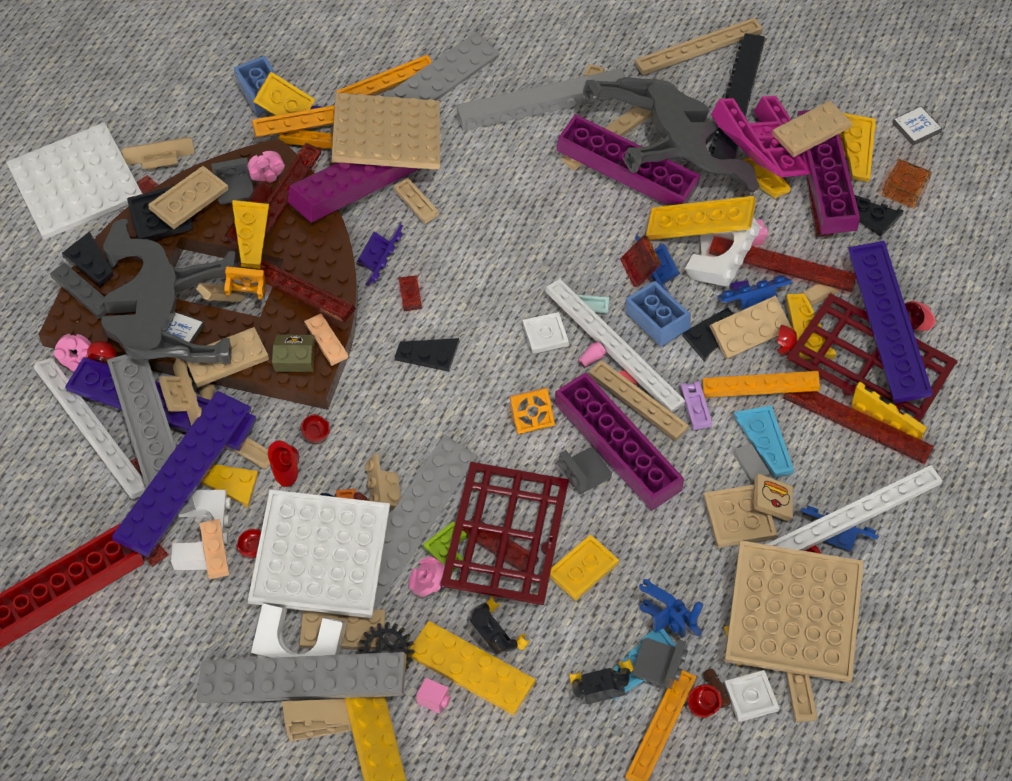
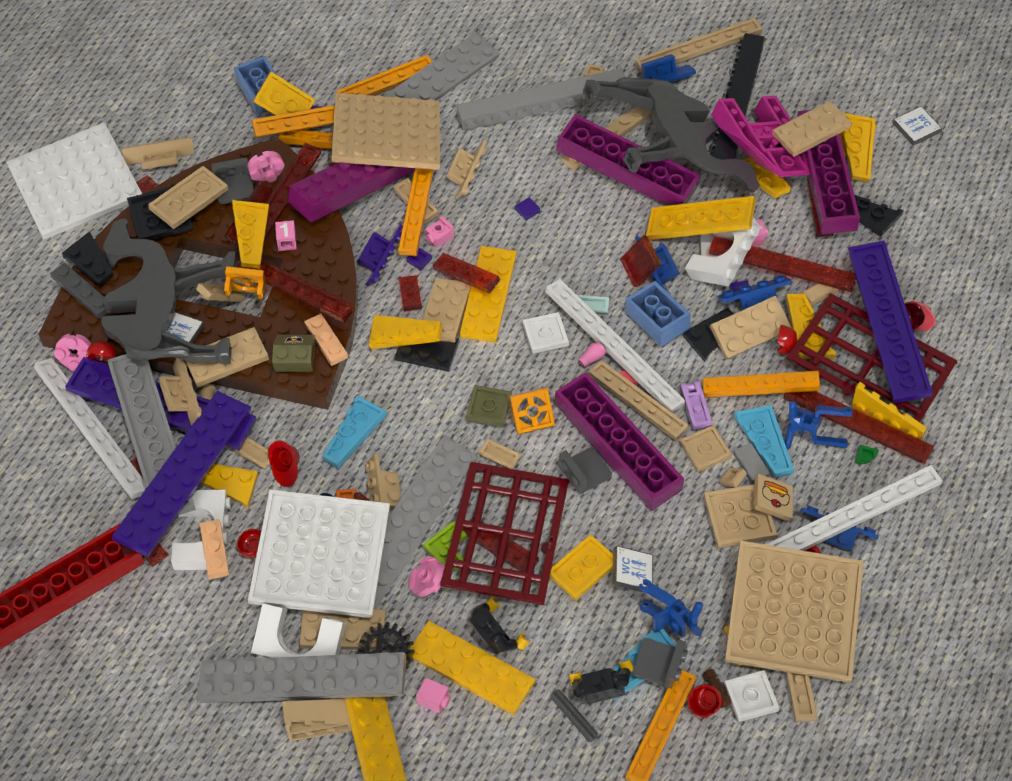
(286, 235): none -> bright pink brick
(315, 428): red hair -> none
(356, 427): none -> medium azure wing
(399, 331): none -> yellow wing
(415, 212): none -> light orange plate
(420, 260): none -> dark purple tile
(439, 232): none -> bright pink brick
(448, 306): none -> tan plate
(463, 166): none -> tan bracket
(466, 273): none -> clear red plate
(485, 310): none -> yellow plate
(488, 406): none -> olive plate
(499, 454): none -> tan tile
(527, 208): none -> dark purple tile
(574, 715): none -> dark grey axle
(631, 568): none -> white tile
(665, 69): none -> blue bracket
(705, 448): none -> tan tile
(732, 477): none -> tan tile
(810, 421): none -> blue piece
(866, 454): none -> green tile
(906, 183): clear orange brick -> none

